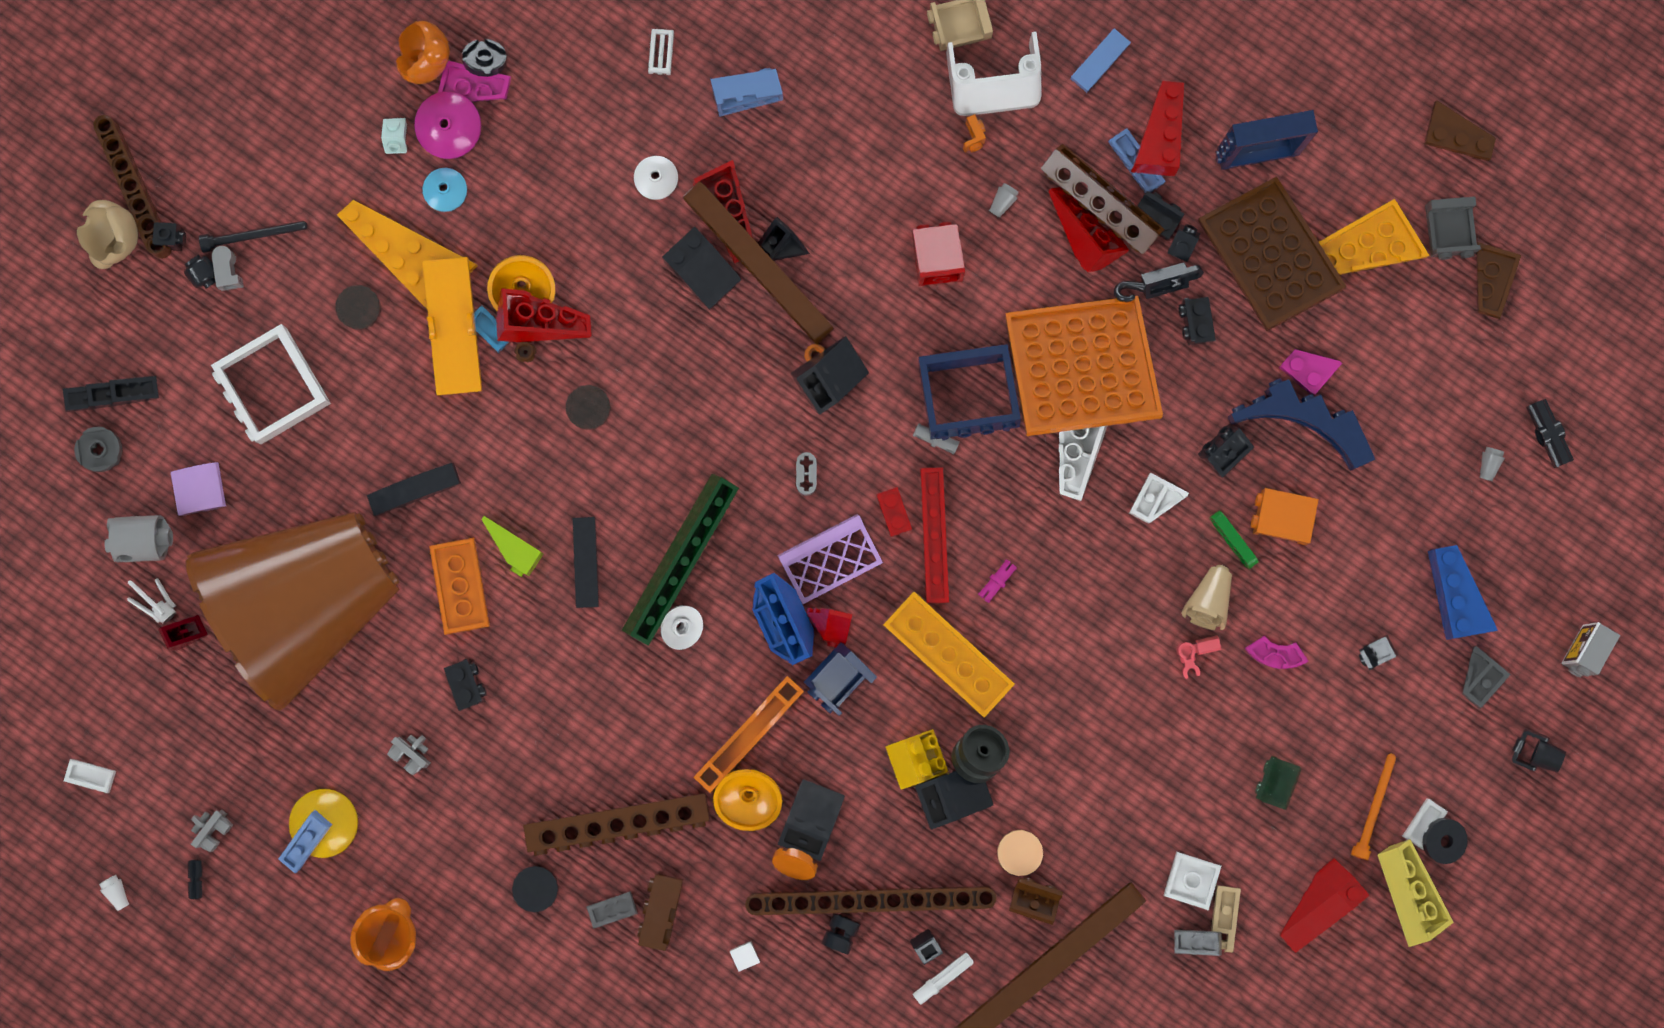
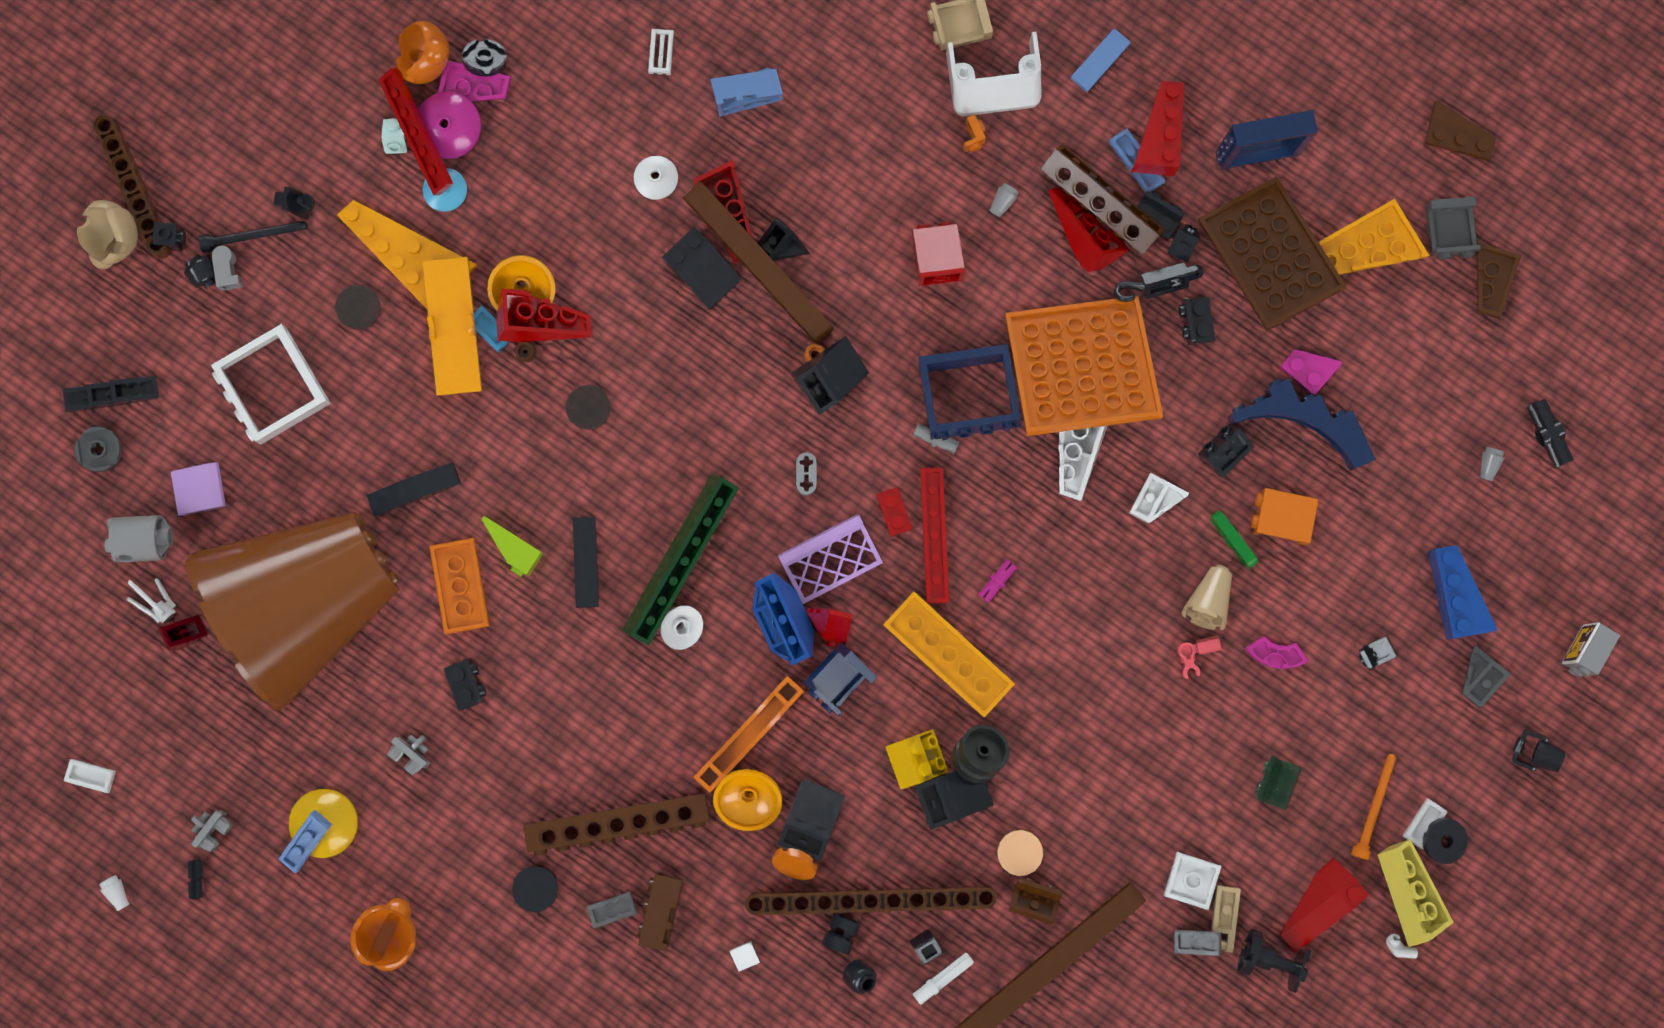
(294, 202): none -> black hips
(415, 131): none -> red plate
(859, 976): none -> black head
(1265, 957): none -> black piece
(1398, 949): none -> white arm

